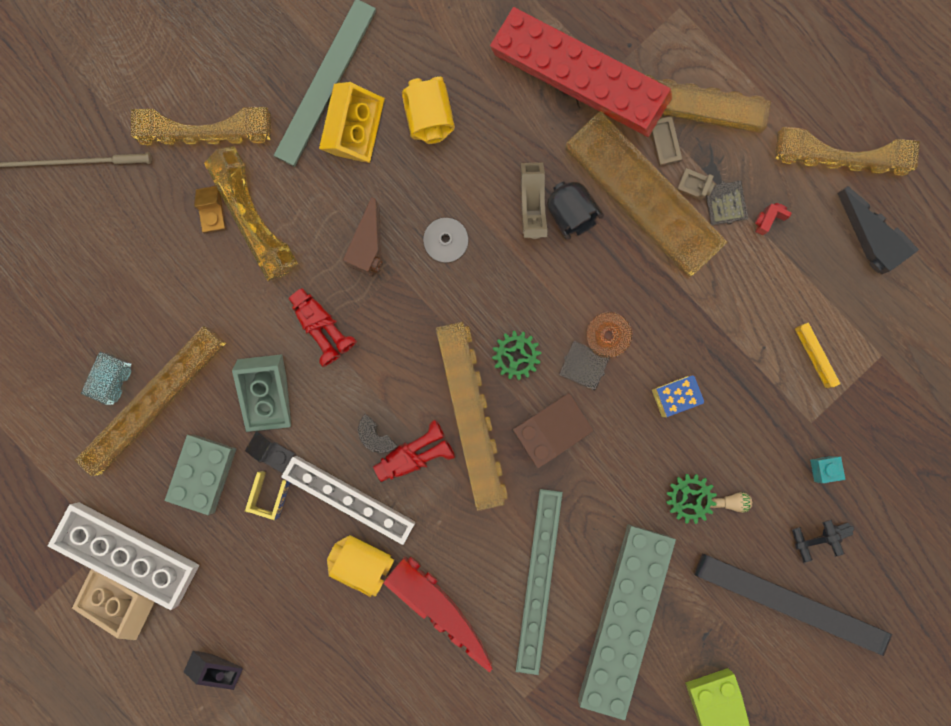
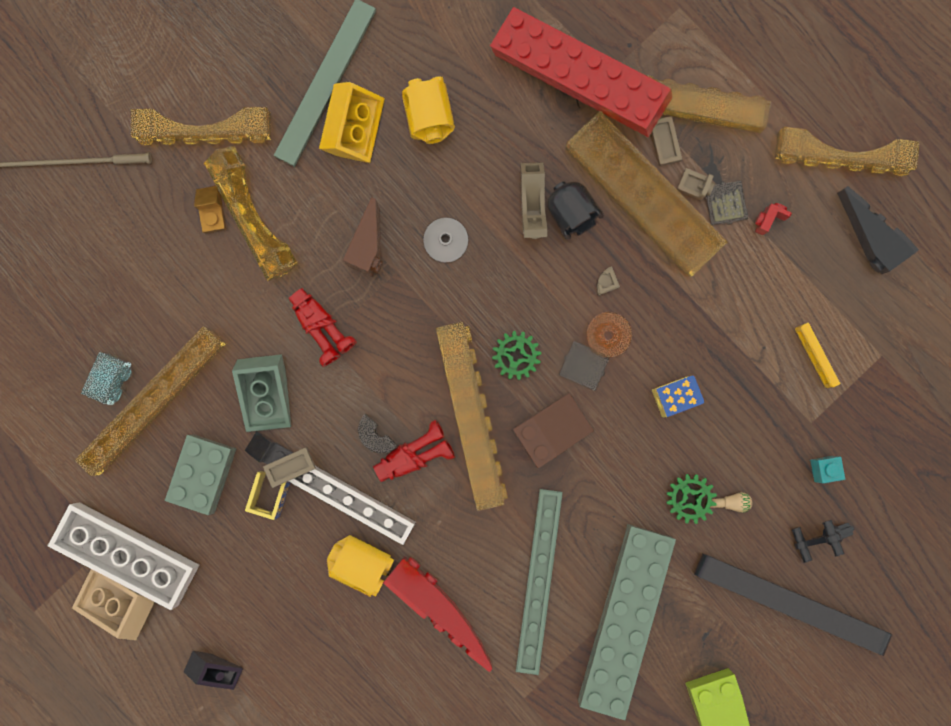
(289, 467): none -> dark tan tile
(607, 281): none -> dark tan tile

